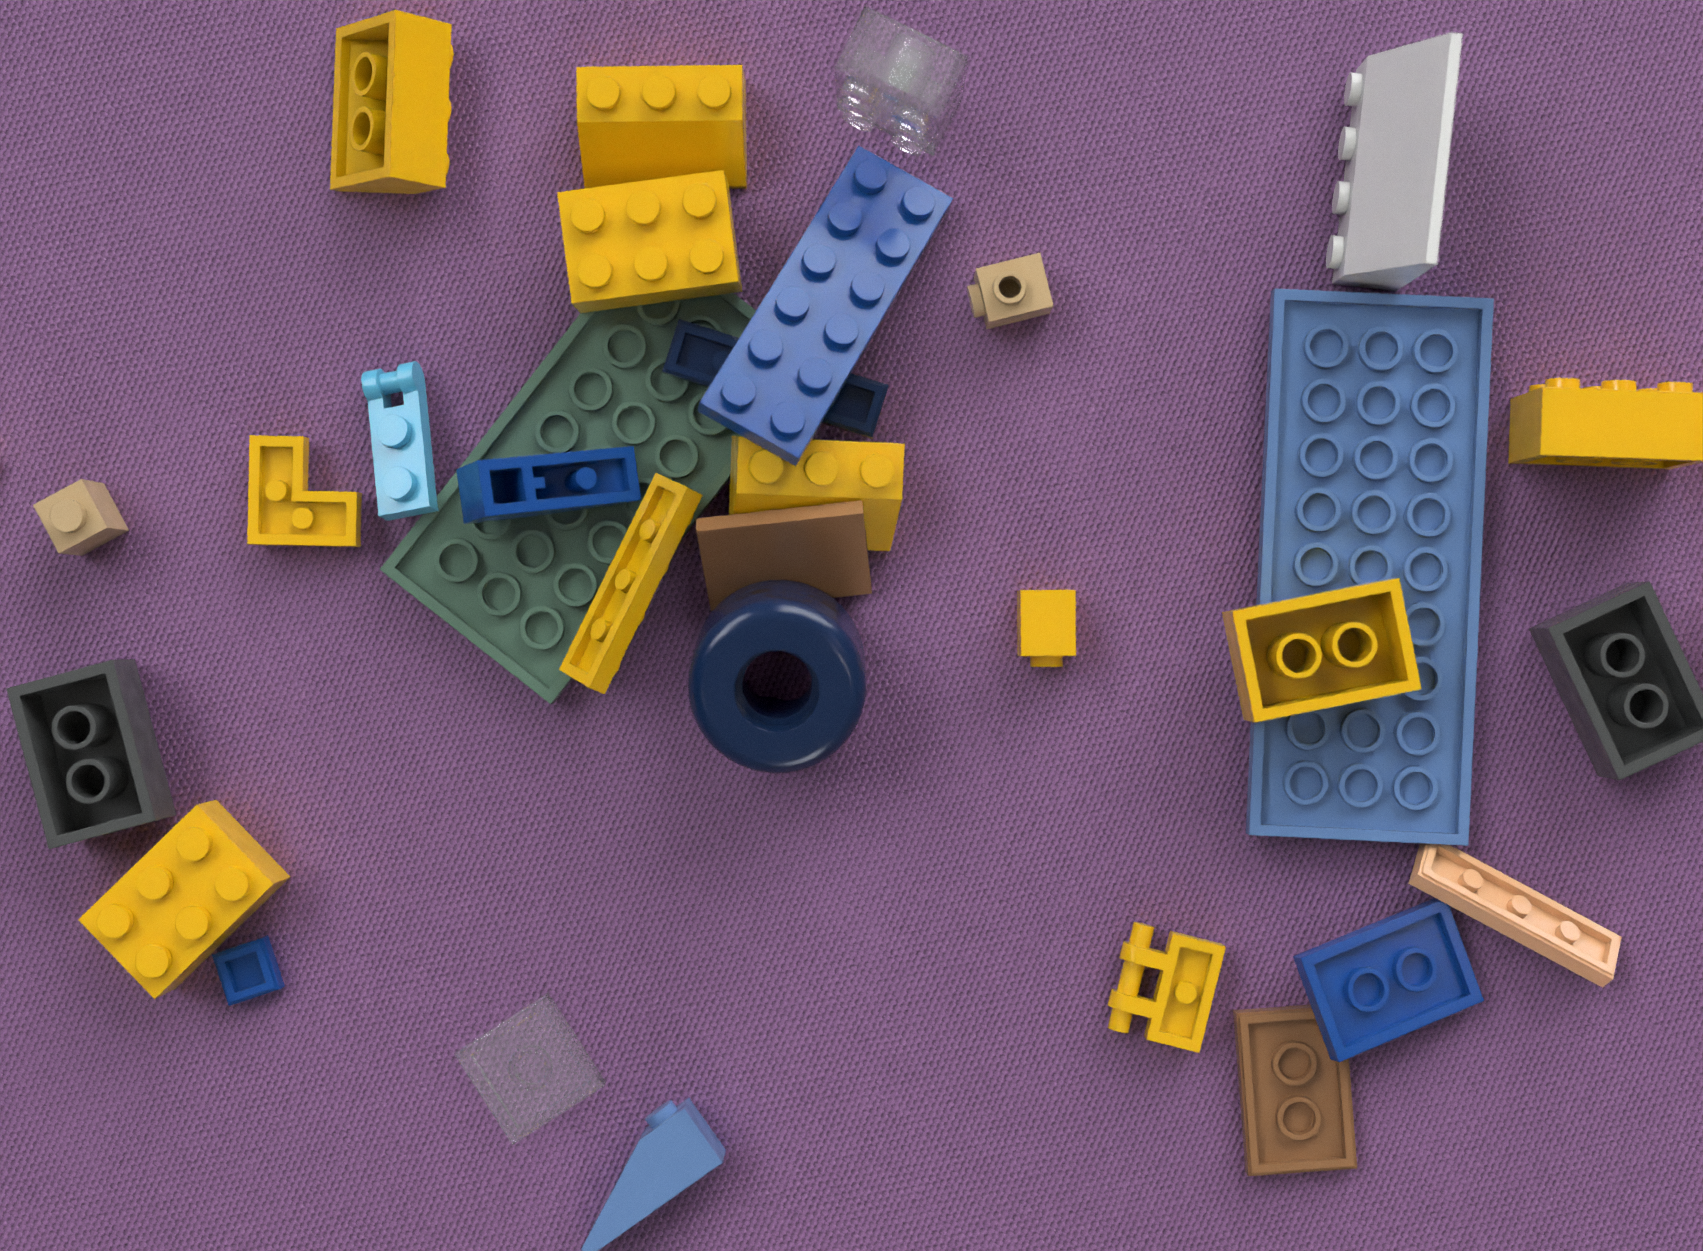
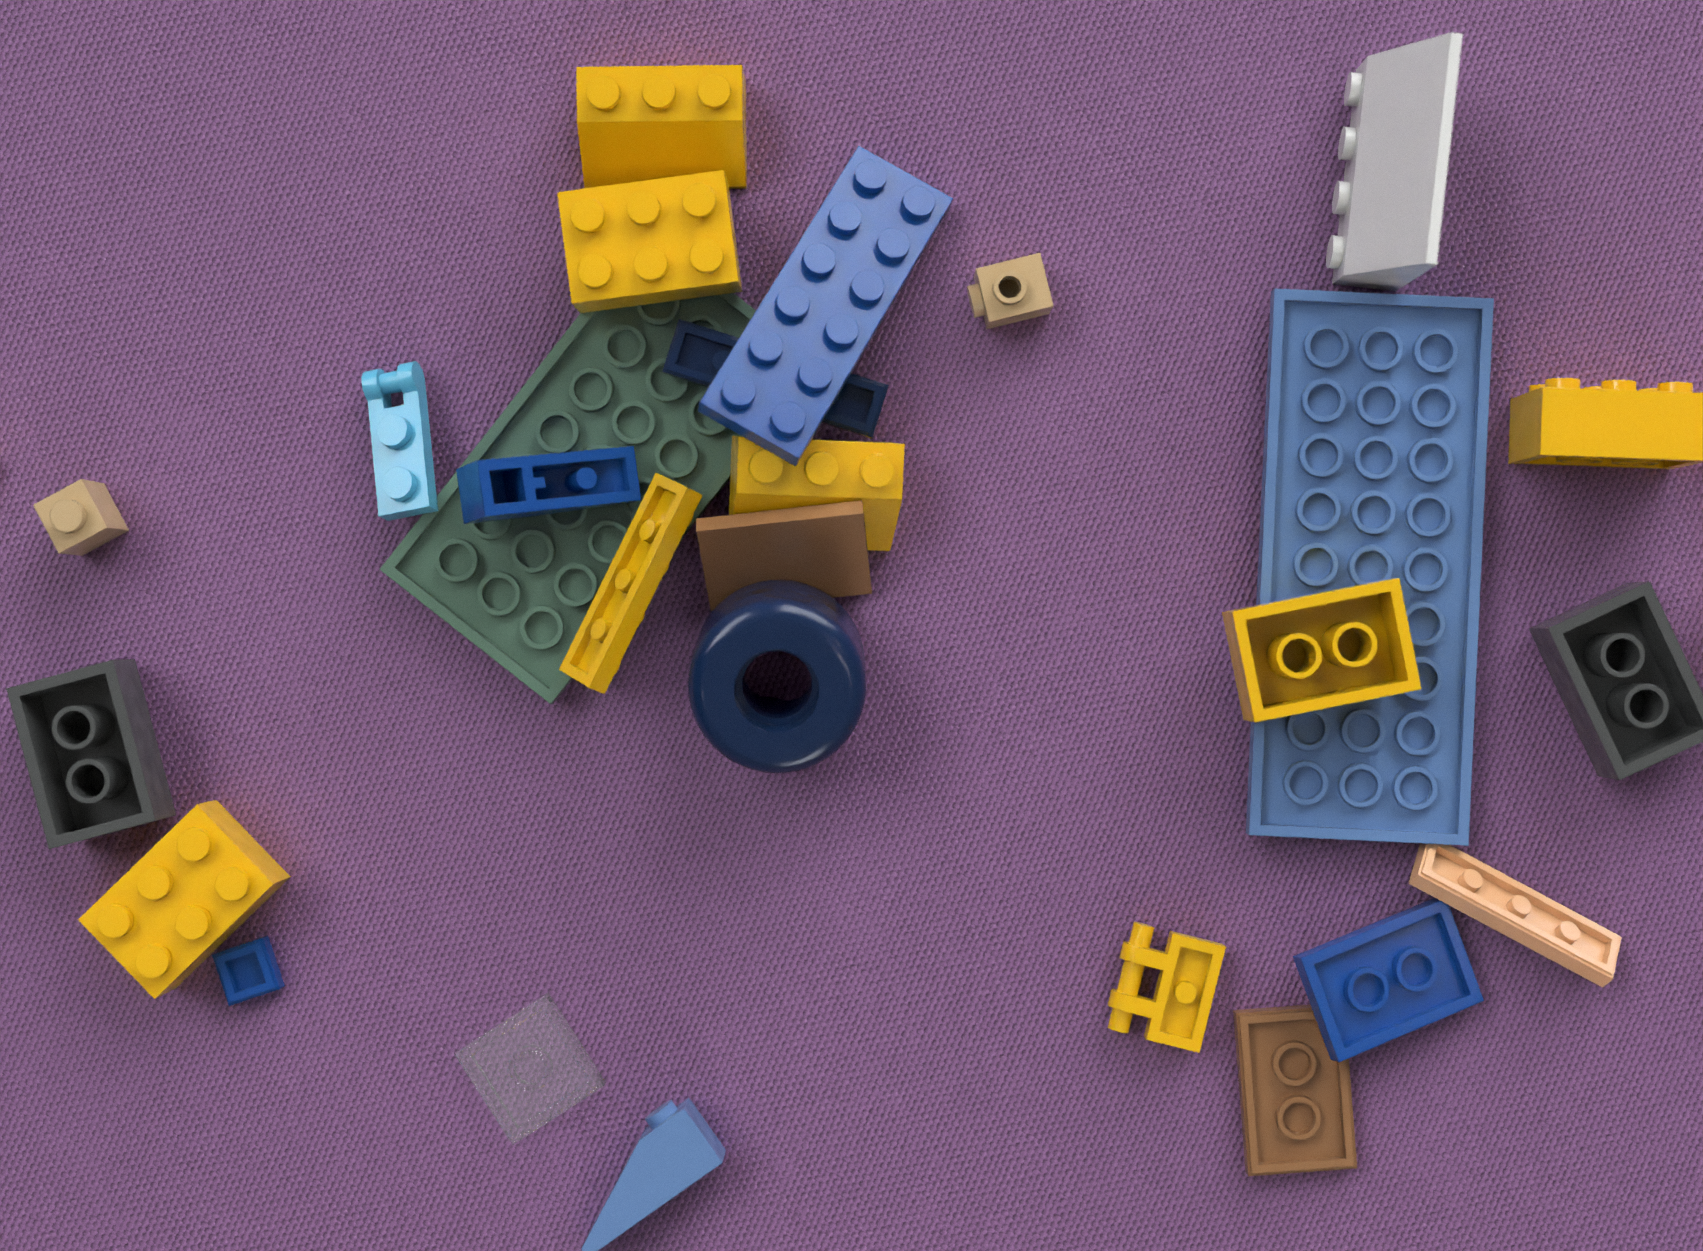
(283, 508): yellow plate -> none
(391, 105): yellow slope -> none
(899, 82): clear brick -> none
(1046, 626): yellow brick -> none

